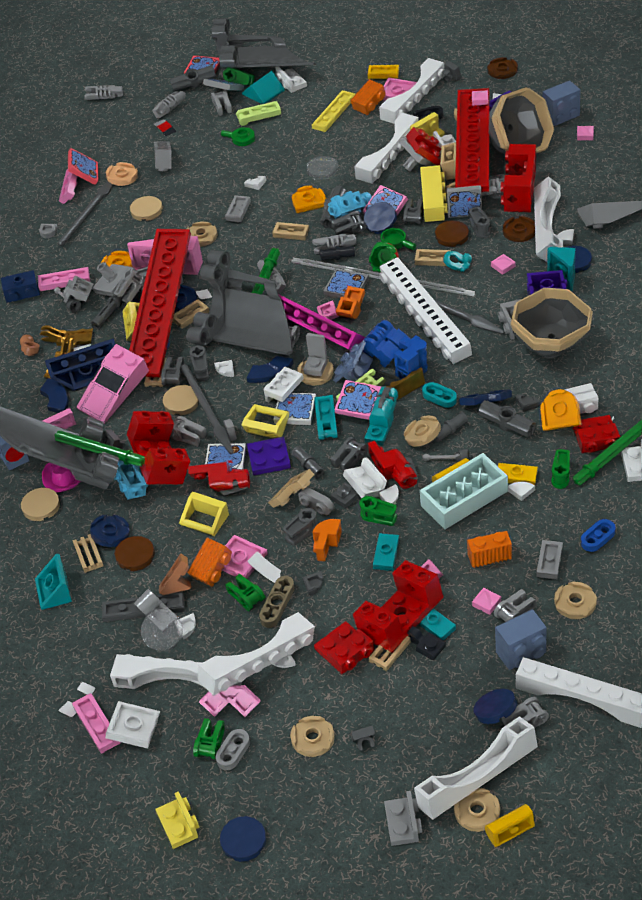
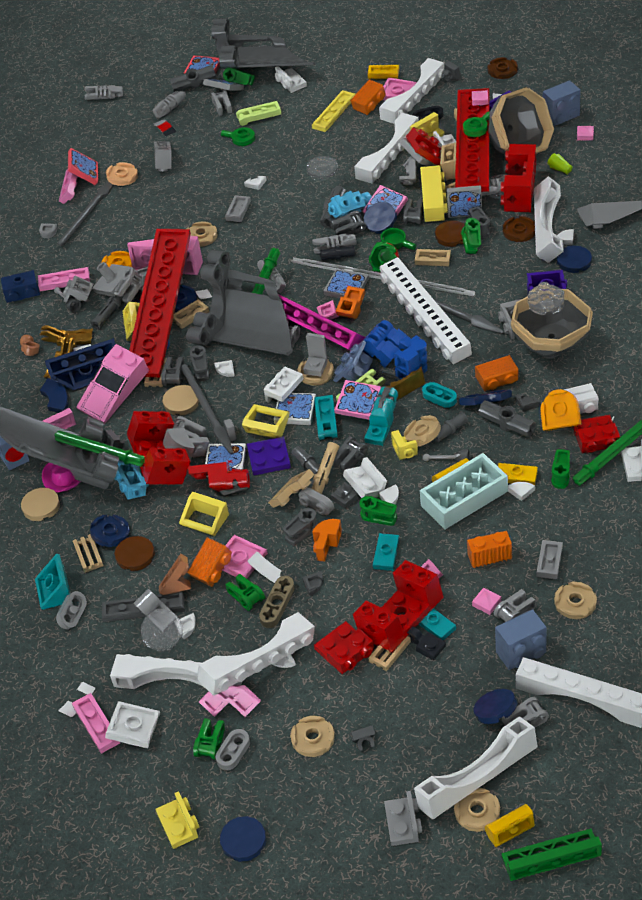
(70, 611): none -> light grey plate
(146, 208): tan tile -> none
(179, 438): none -> light grey brick
(264, 89): teal slope -> none
(264, 372): dark blue tile -> none
(290, 231): tan tile -> none
(308, 199): light orange tile -> none
(331, 451): none -> tan pin
(393, 465): red plate -> none
(402, 447): none -> light yellow bracket
(411, 170): none -> light grey bracket
(465, 260): teal piece -> none
(471, 235): none -> green piece
(476, 126): none -> green piece
(496, 373): none -> orange brick
(503, 264): bright pink tile -> none
(553, 295): none -> clear plate
(553, 857): none -> green fence
(558, 163): none -> lime cone
(562, 259): teal slope -> none
(594, 537): blue plate -> none

